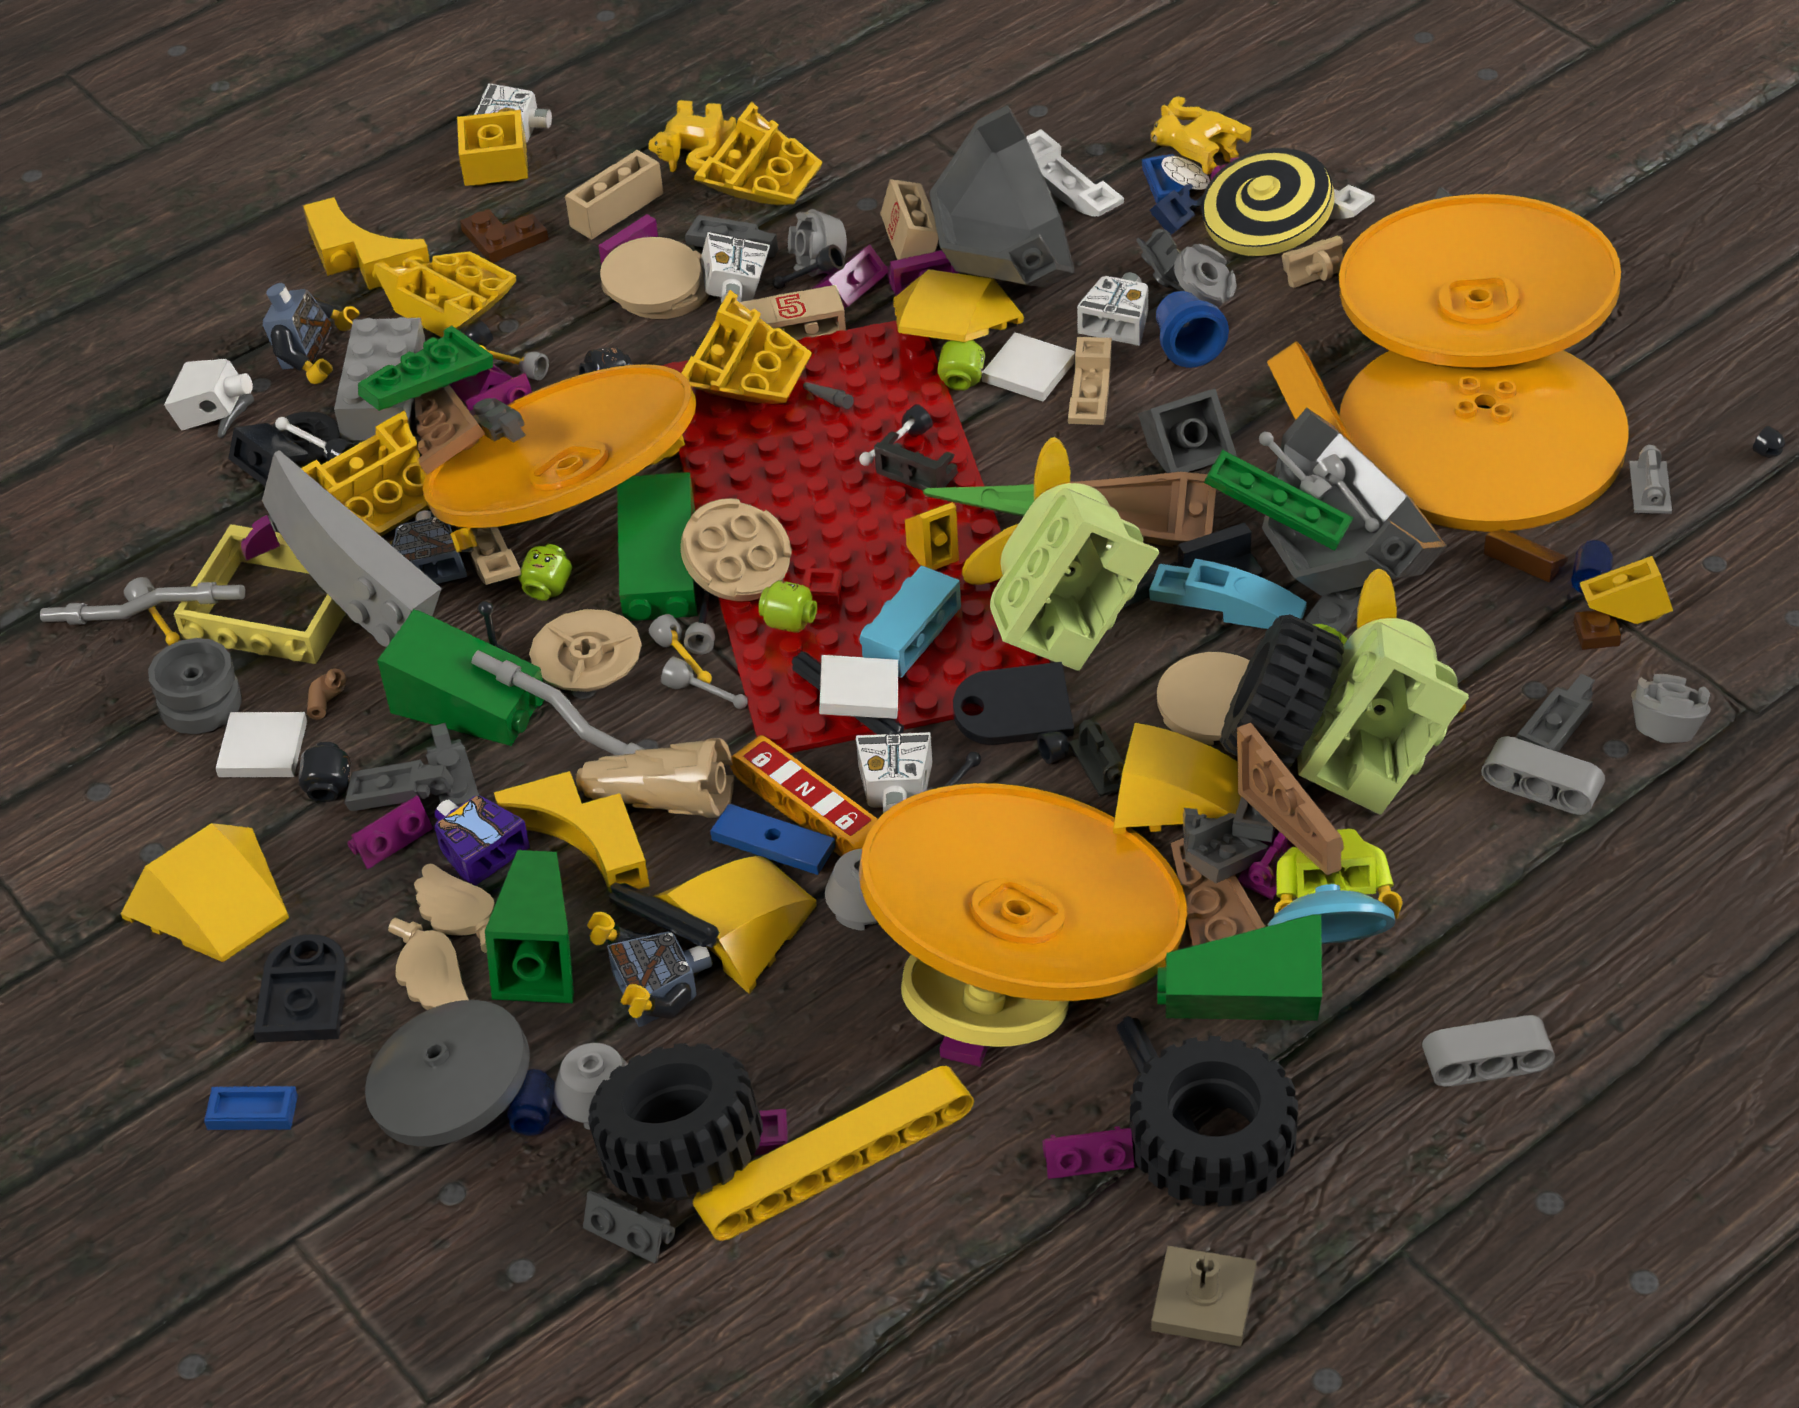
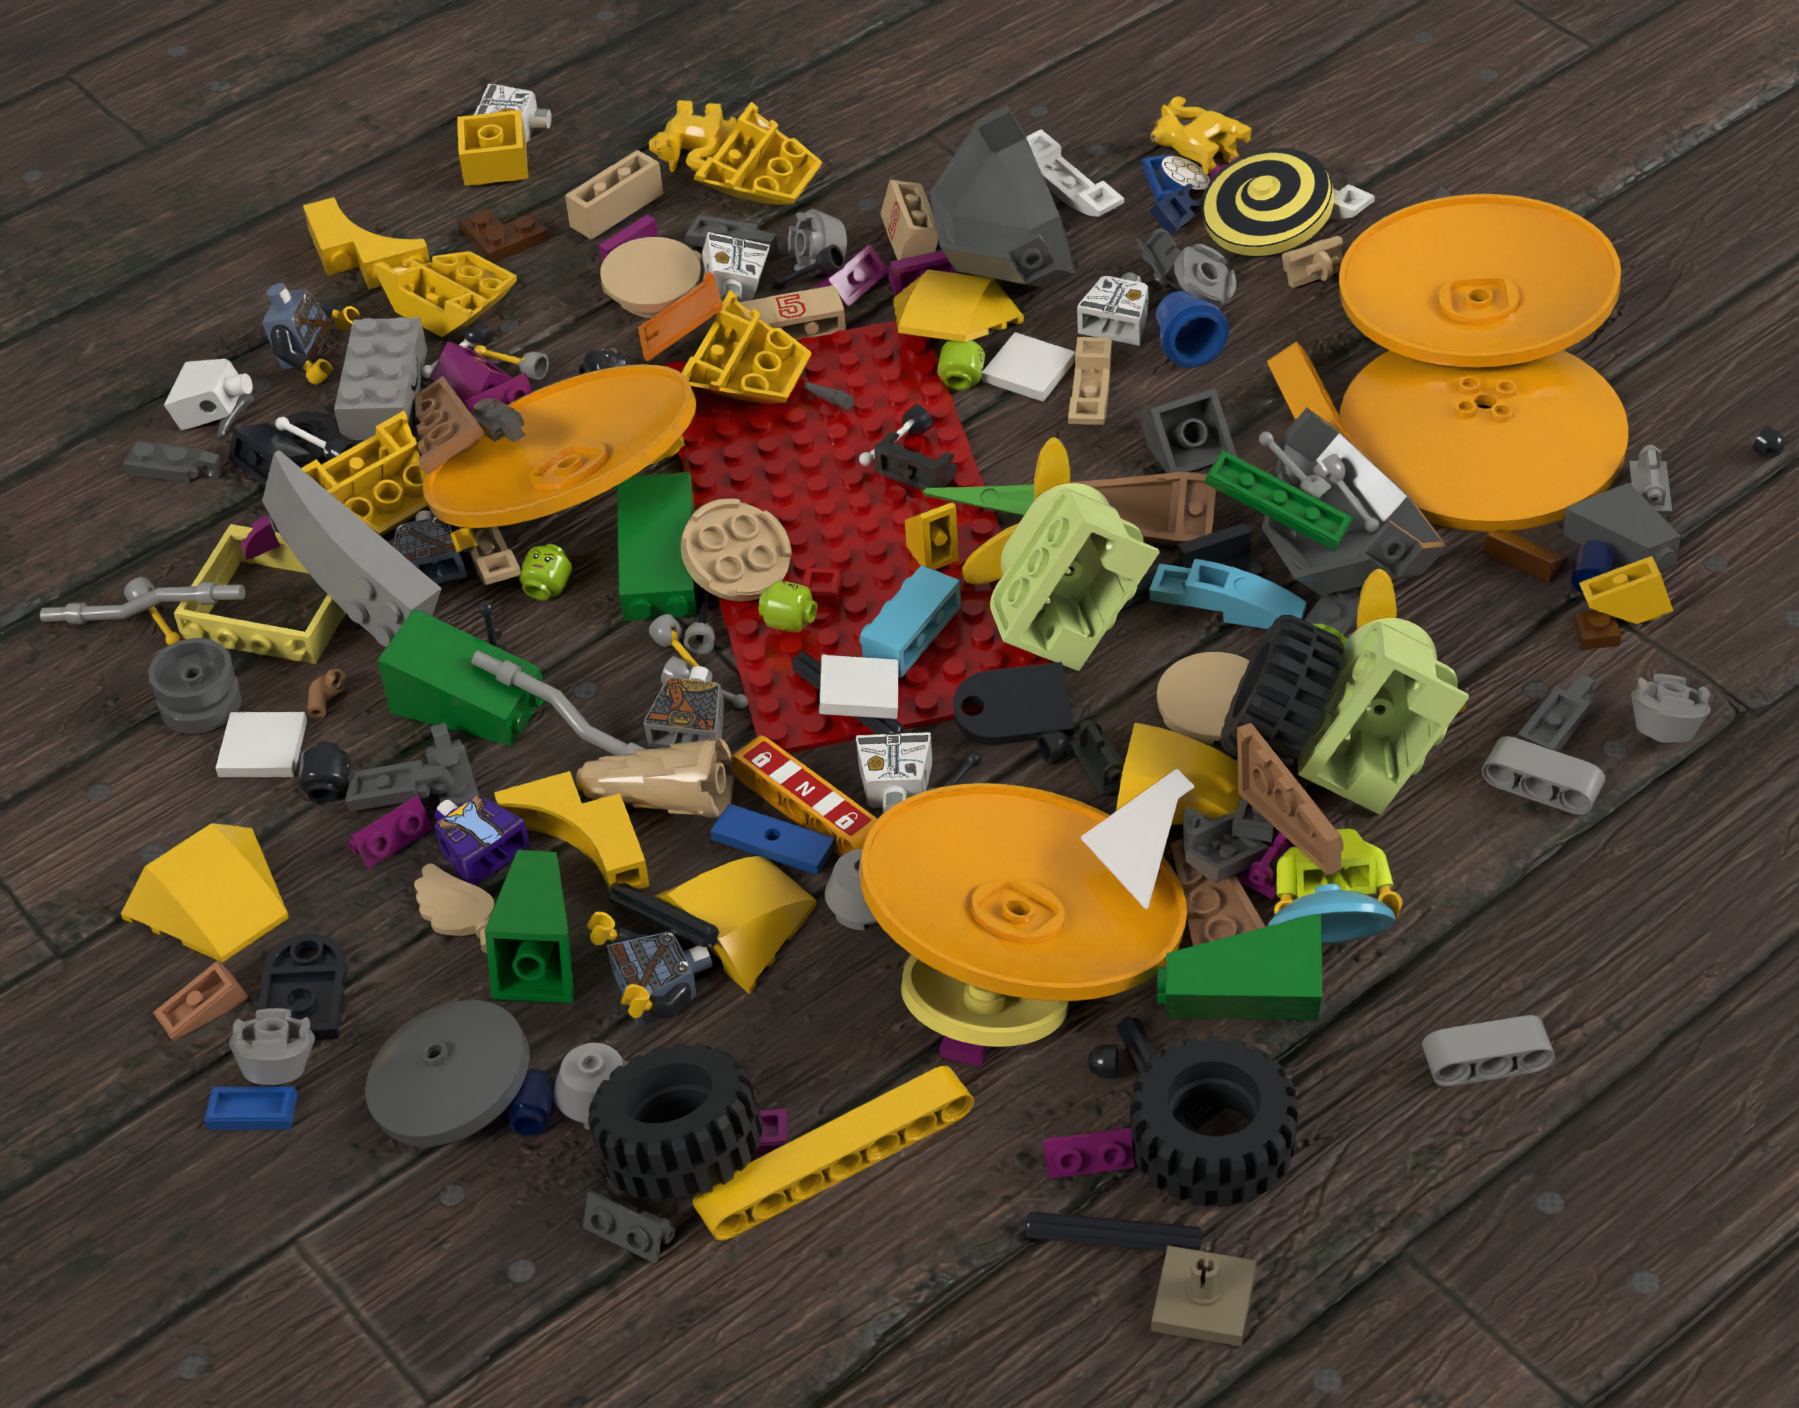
(171, 462): none -> dark grey hinge
(201, 1001): none -> nougat slope
(272, 1046): none -> light grey cone
(427, 965): tan animal -> none
(433, 367): green wing -> none
(586, 650): tan piece -> none
(680, 317): none -> orange container
(686, 710): none -> torso
(1104, 1061): none -> black hinge
(1111, 1231): none -> black axle
(1136, 835): none -> white sticker
(1625, 524): none -> dark grey slope

